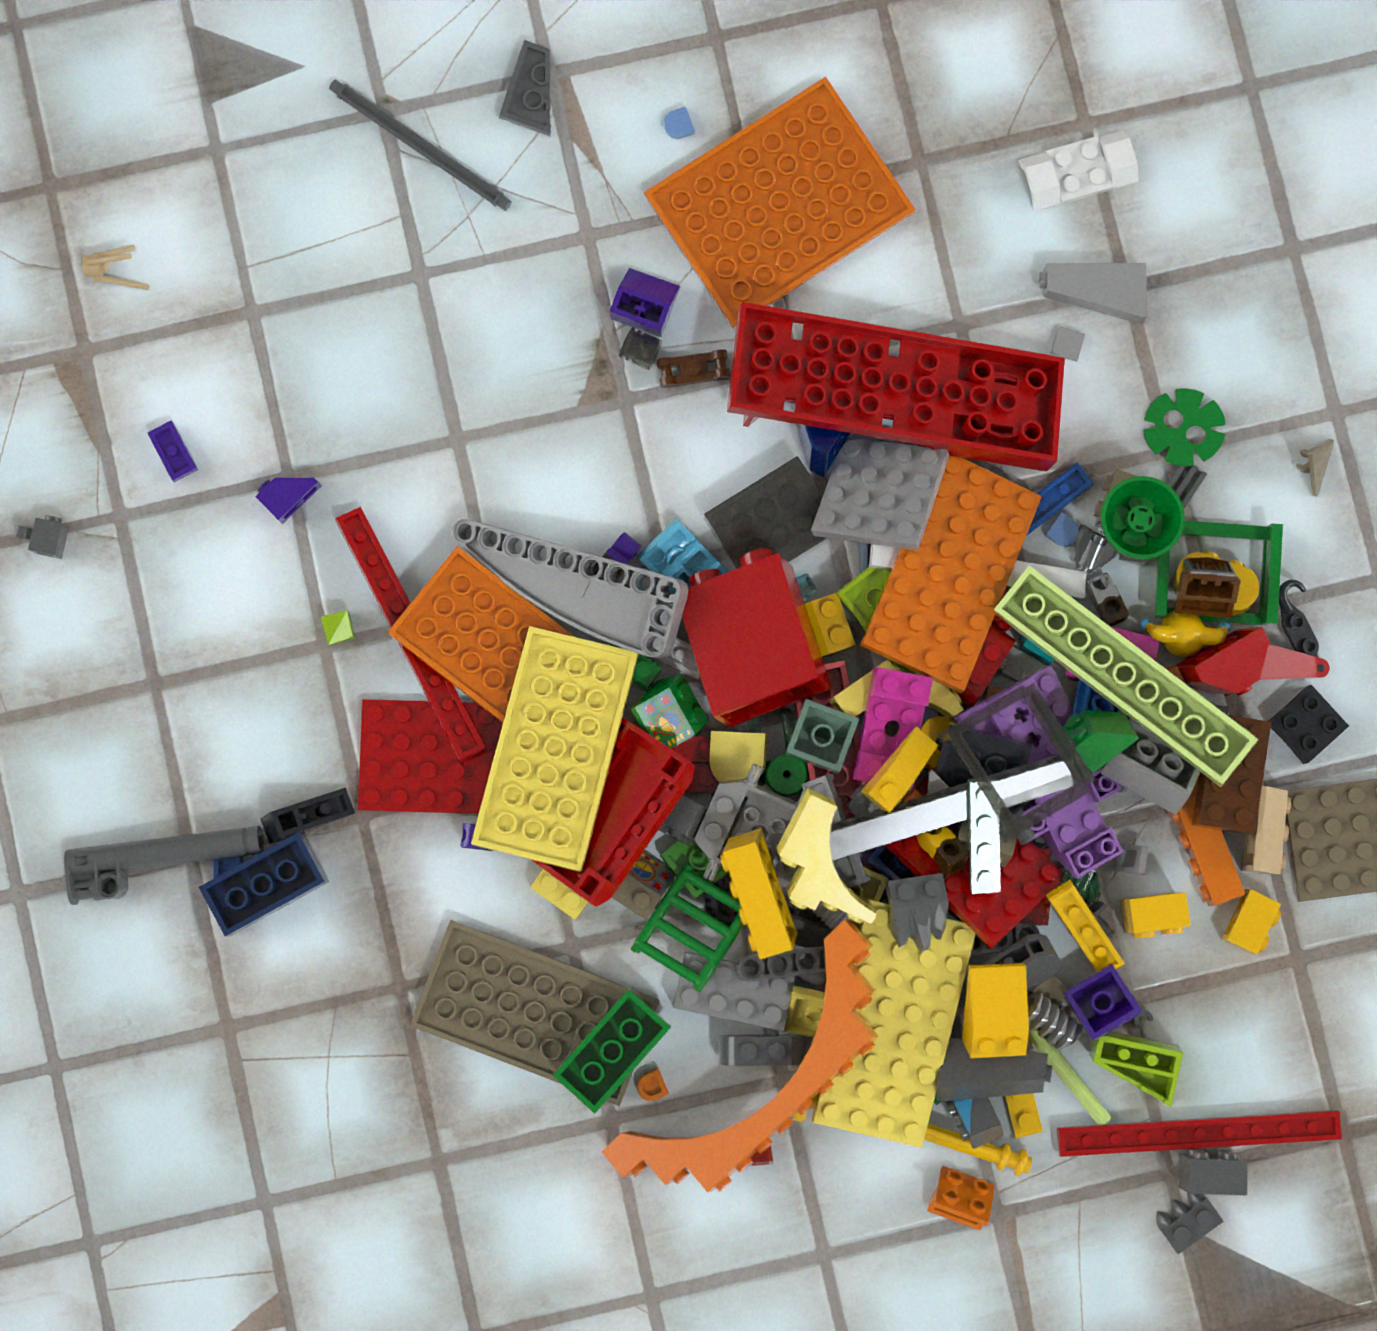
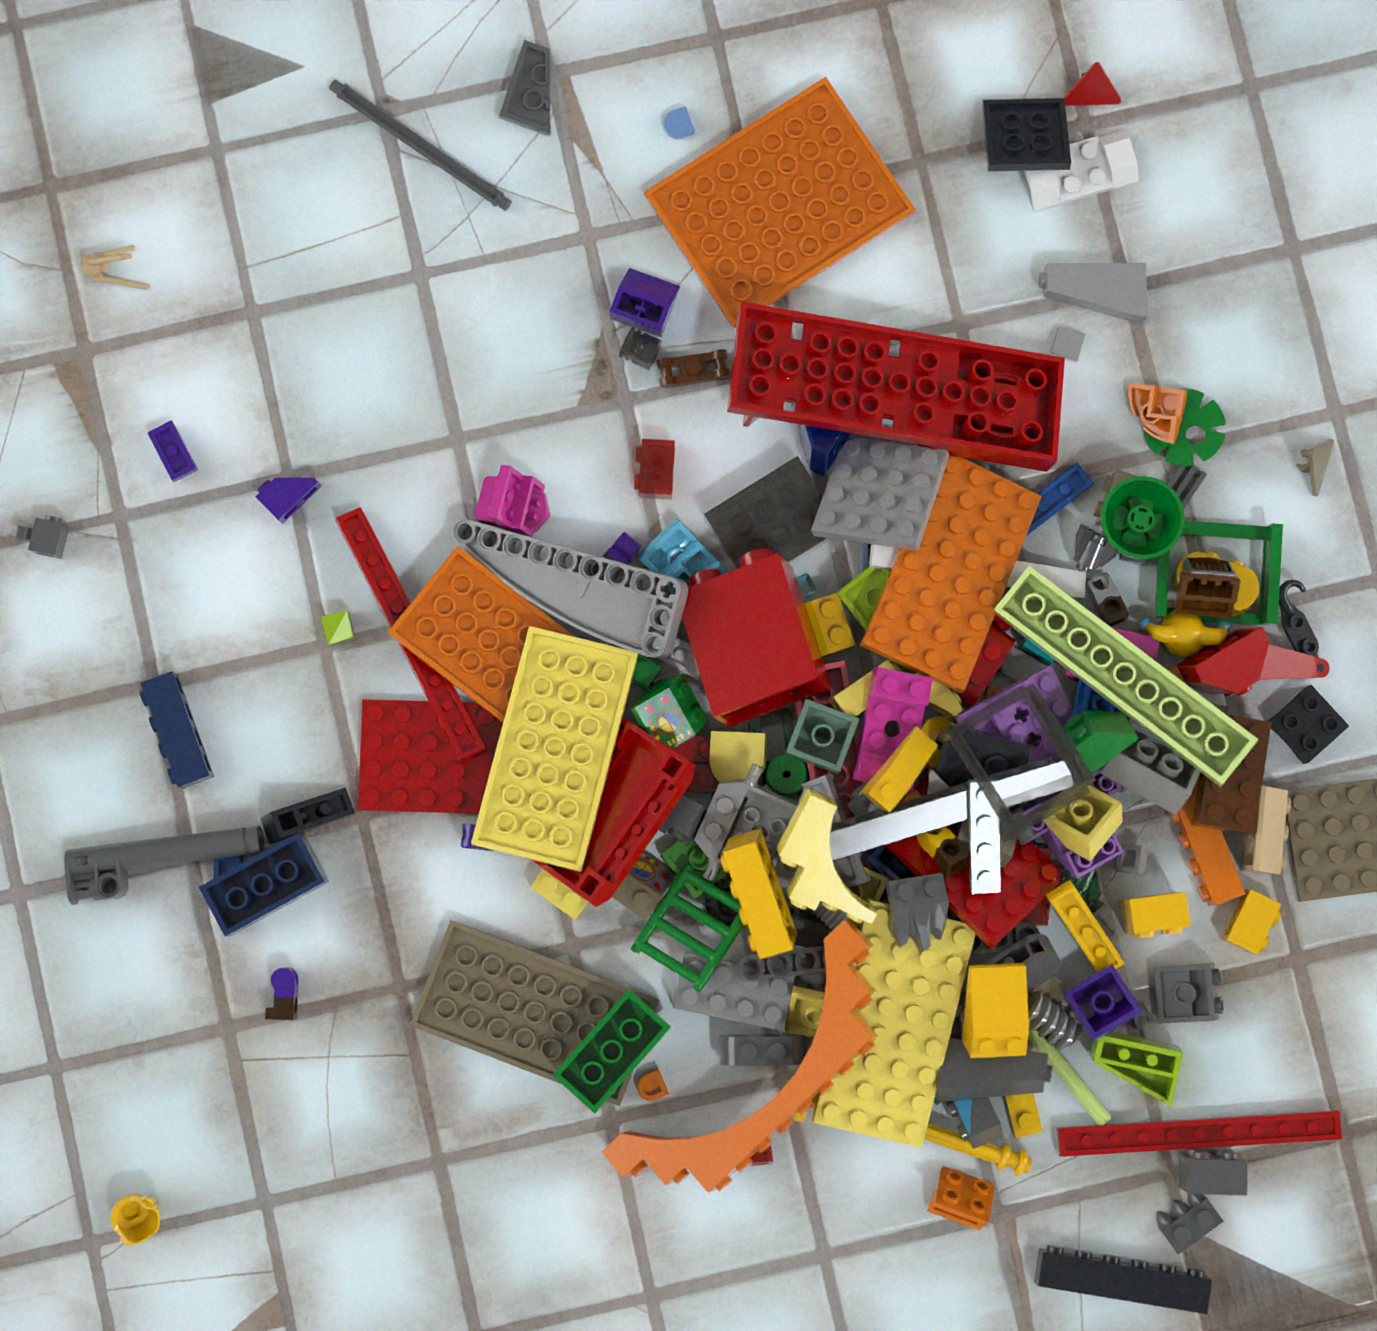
(135, 1218): none -> yellow cap
(176, 729): none -> dark blue brick
(285, 986): none -> leg
(513, 502): none -> dark pink piece
(655, 468): none -> clear red brick
(1026, 134): none -> black plate
(1063, 531): medium blue tile -> none
(1087, 822): none -> light yellow slope
(1093, 89): none -> red piece
(1123, 1280): none -> black brick
(1158, 409): none -> orange brick
(1188, 993): none -> dark grey plate

